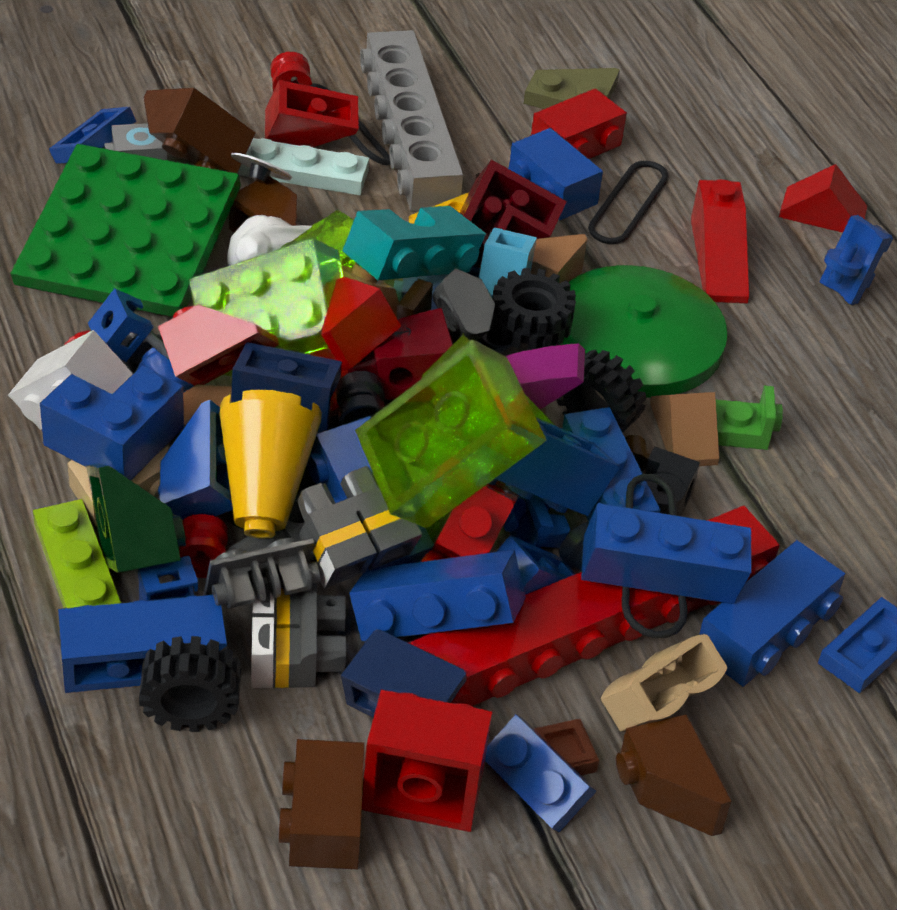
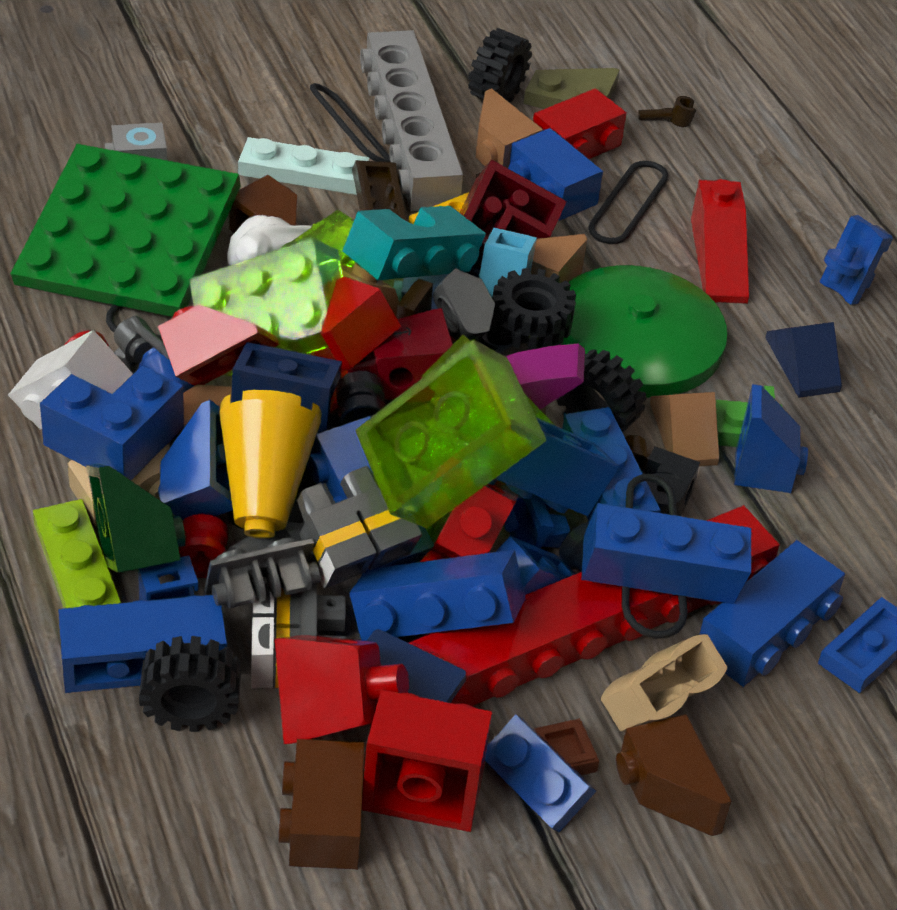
(92, 132): blue plate -> none
(123, 322): blue piece -> none
(196, 128): reddish brown slope -> none
(260, 169): piece -> none
(290, 65): red wheel -> none
(309, 115): red slope -> none
(331, 684): none -> red torso
(378, 187): none -> dark brown plate
(499, 128): none -> medium nougat slope
(500, 65): none -> black tyre
(679, 115): none -> dark brown hand
(768, 445): none -> blue slope
(808, 358): none -> dark blue slope
(823, 200): red slope -> none

